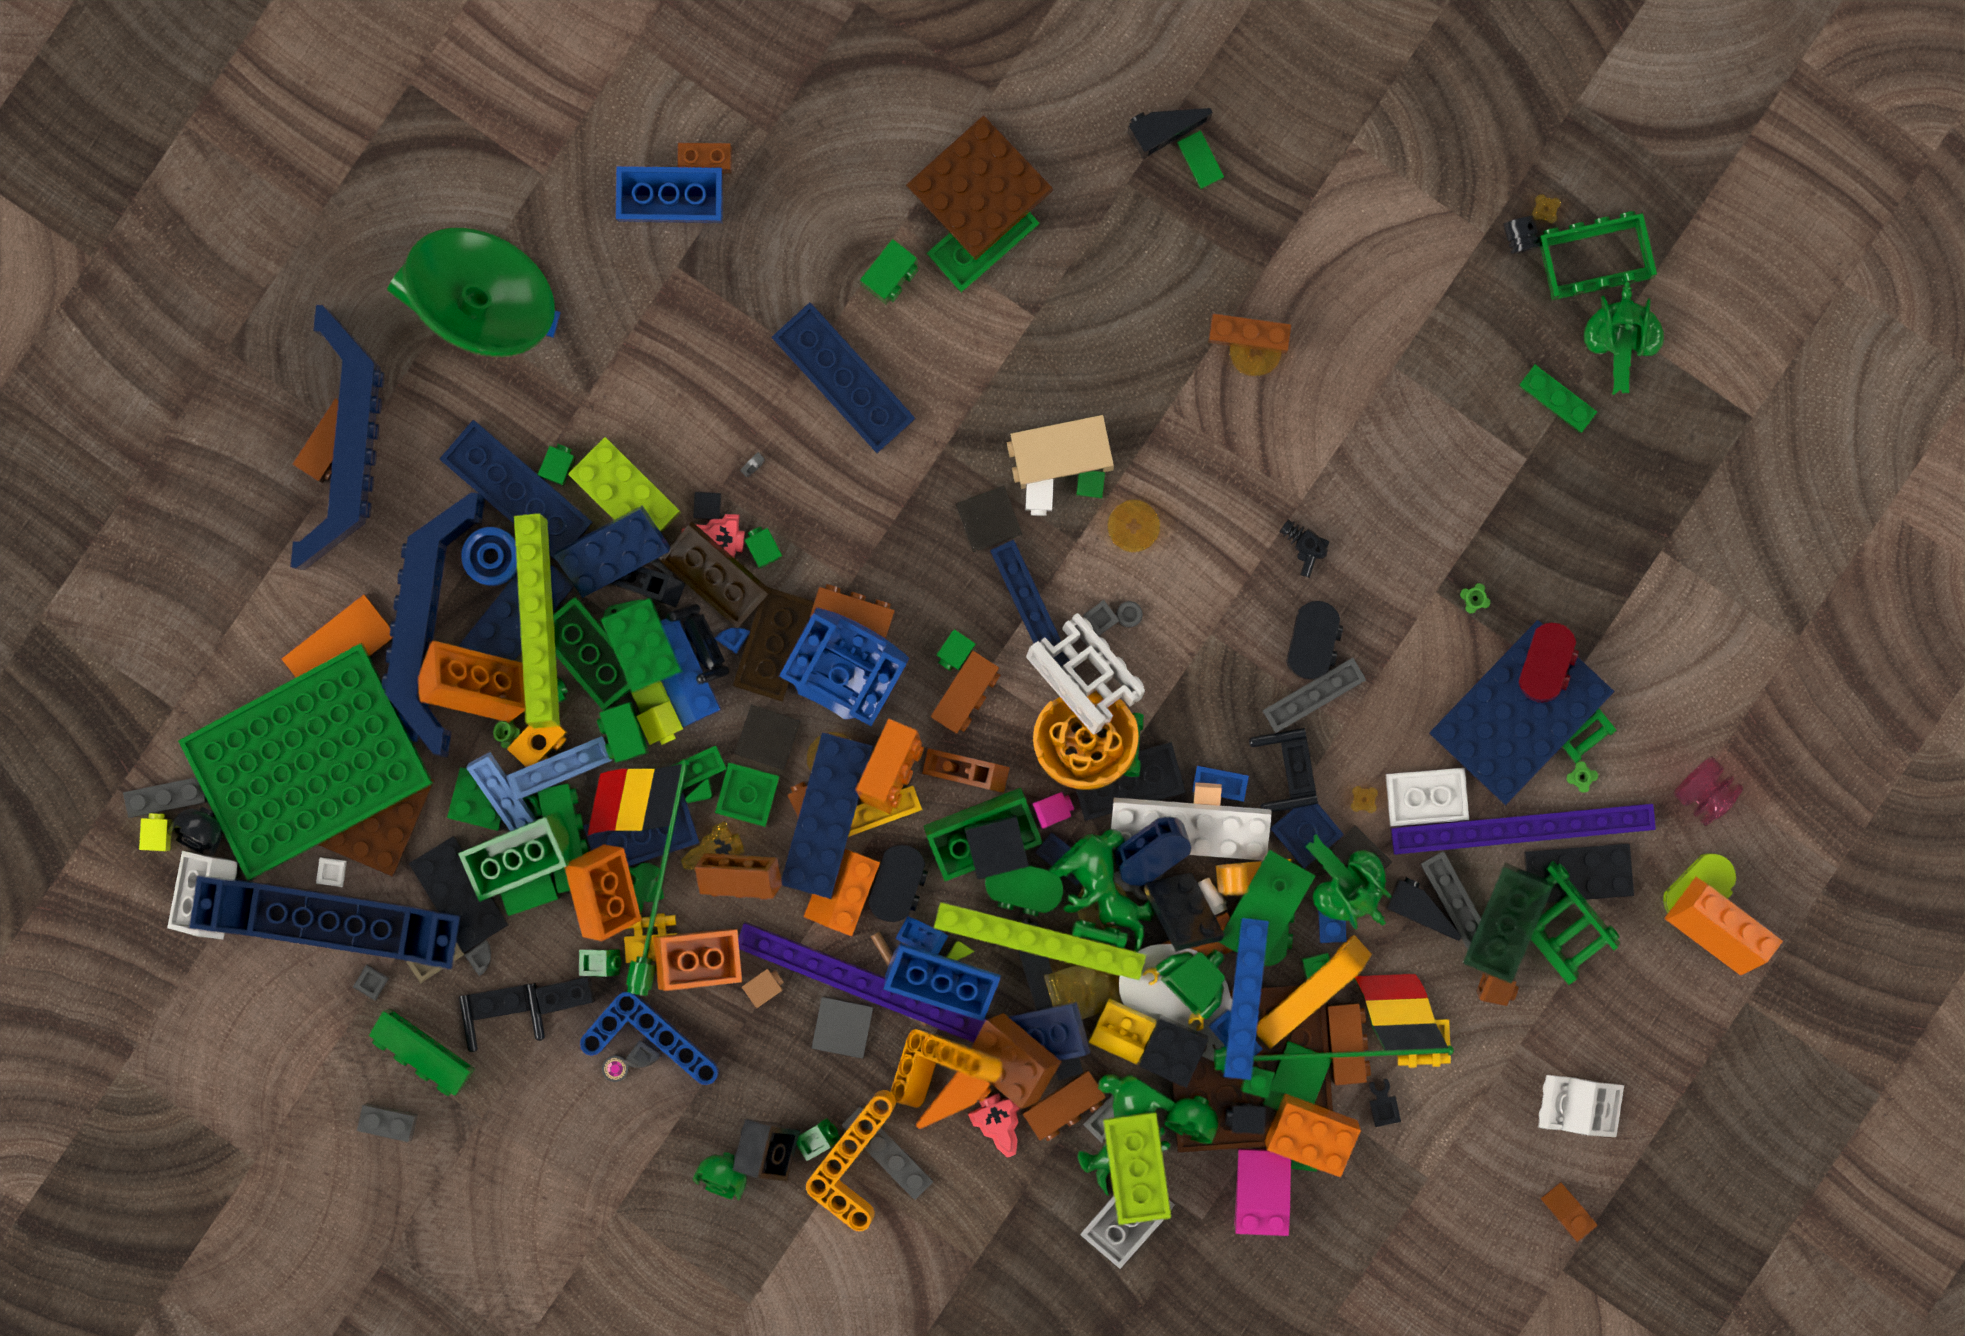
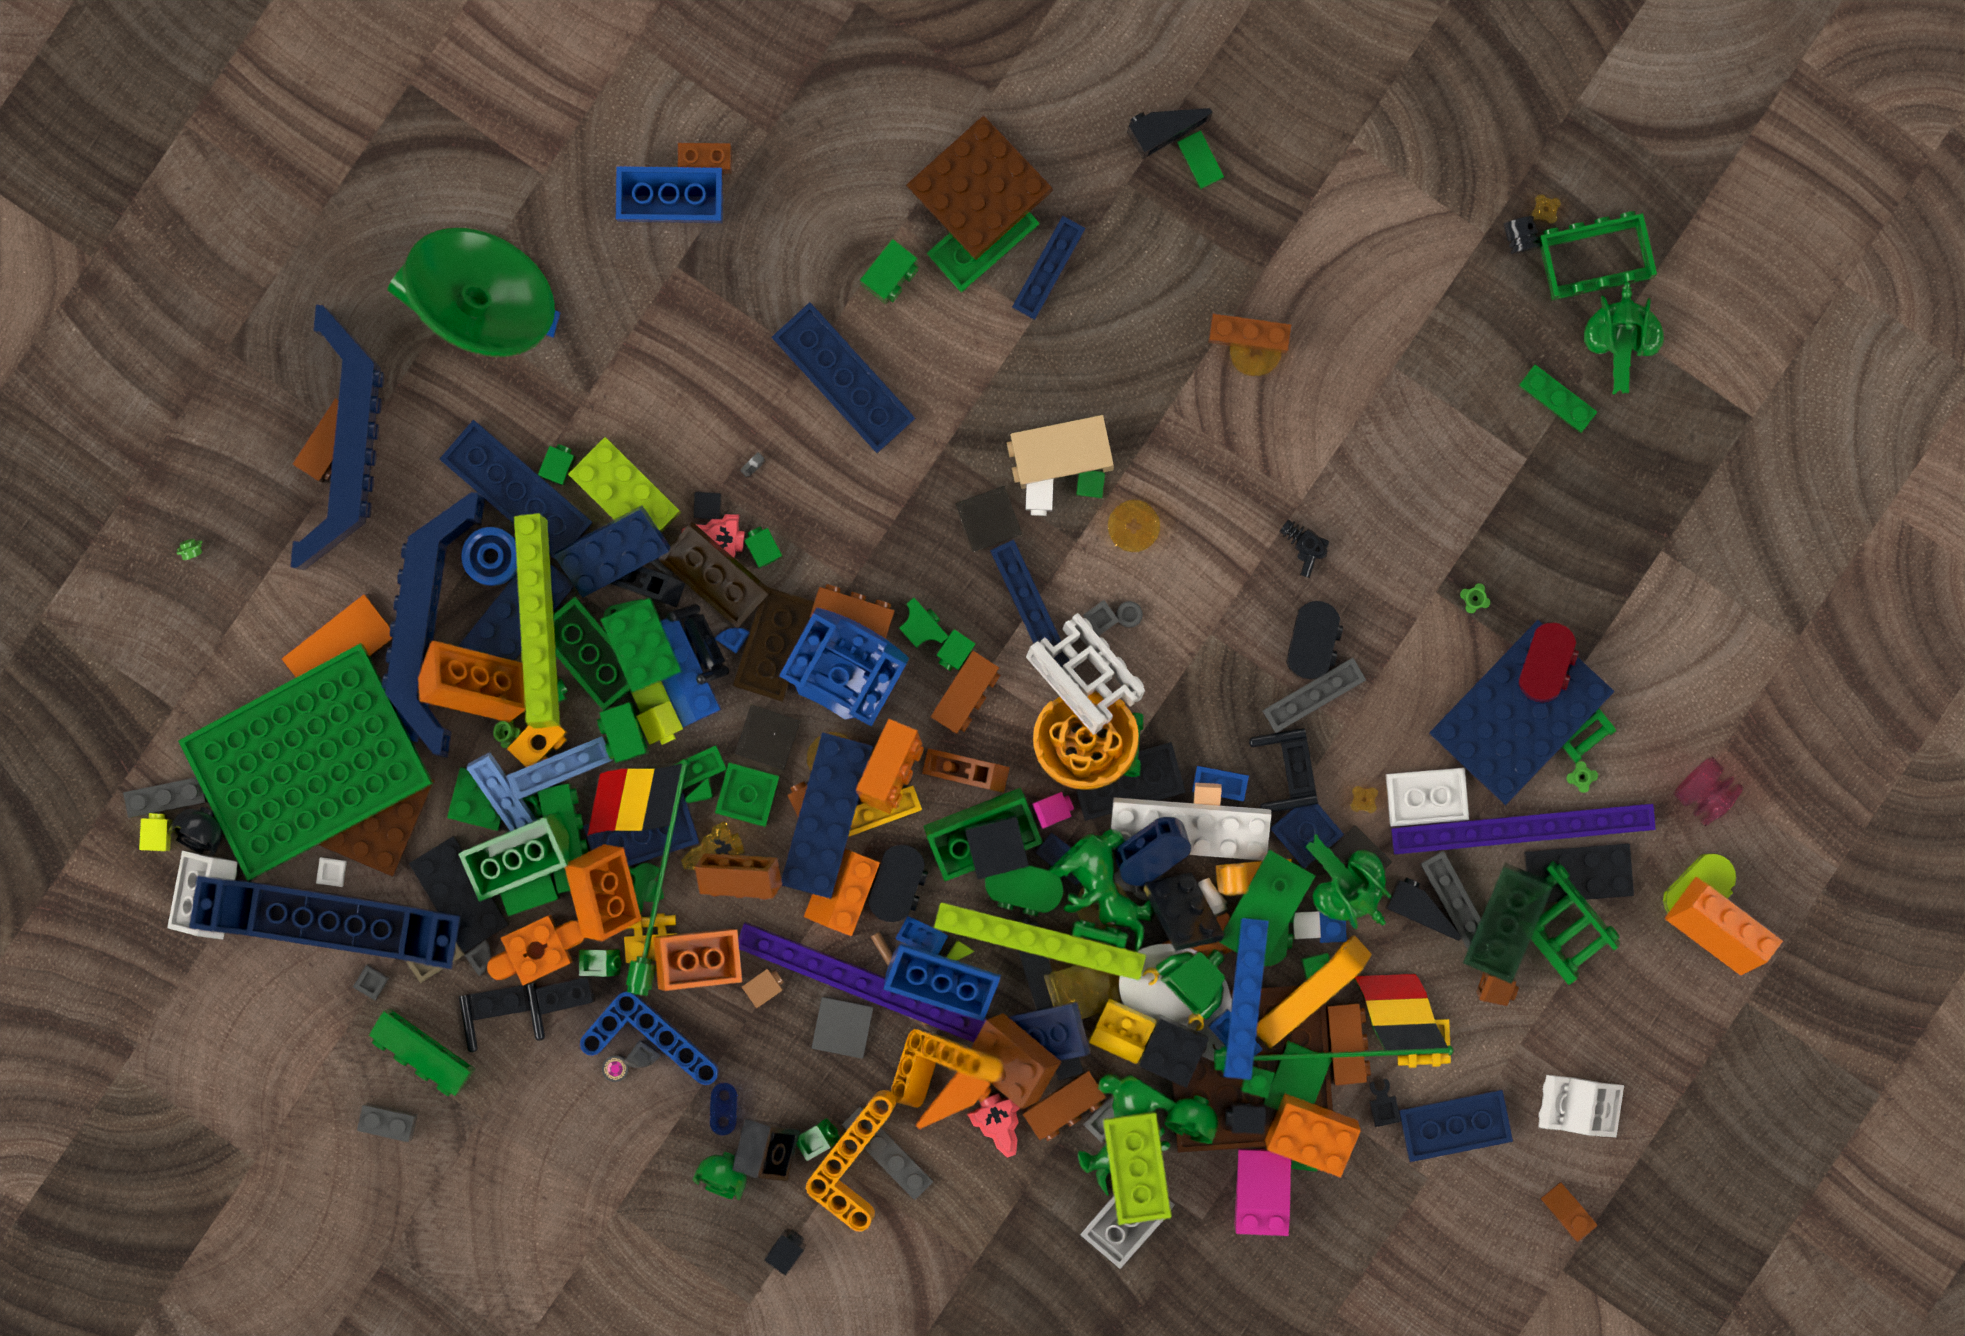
(189, 549): none -> bright green plate
(535, 950): none -> orange brick
(723, 1108): none -> clear blue plate
(785, 1251): none -> black brick
(922, 625): none -> green brick
(1048, 268): none -> dark blue plate
(1306, 925): none -> white tile
(1455, 1125): none -> dark blue plate

